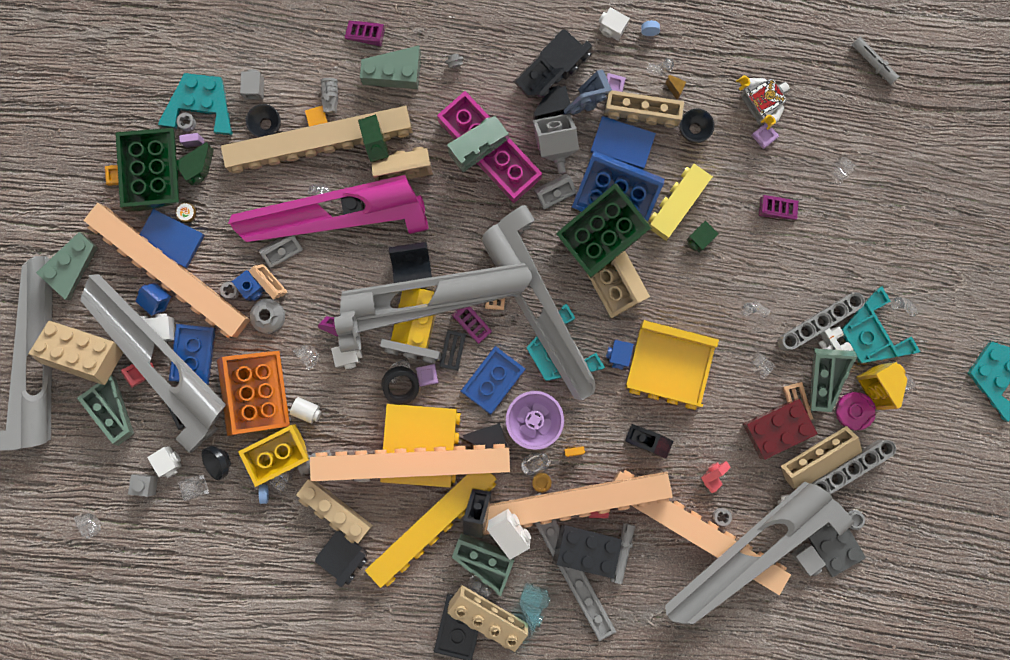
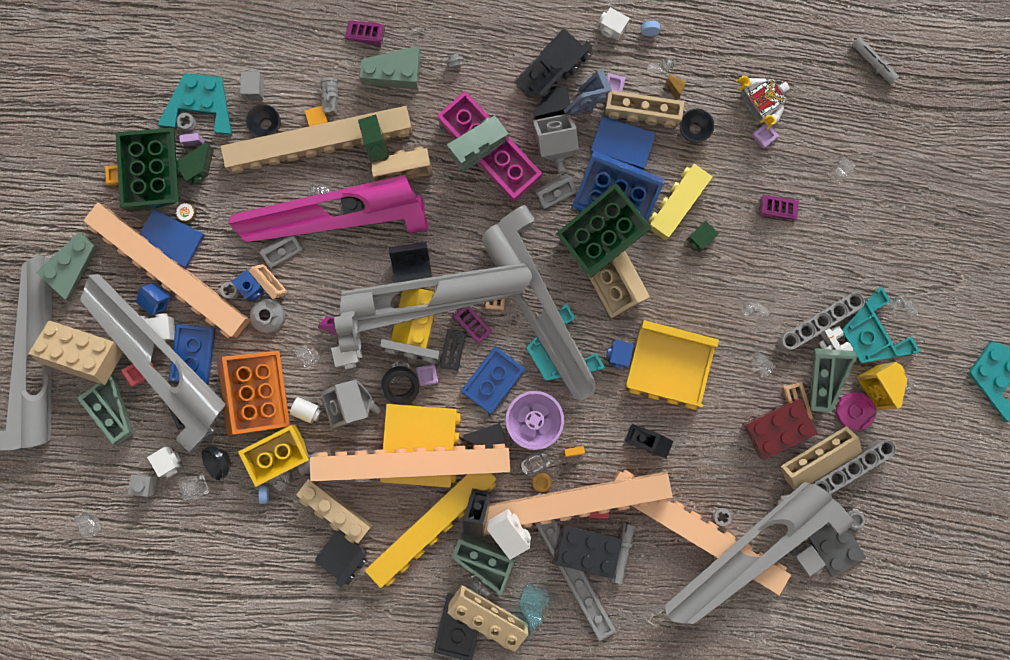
(348, 403): none -> light grey piece
(711, 477): coral bracket -> none

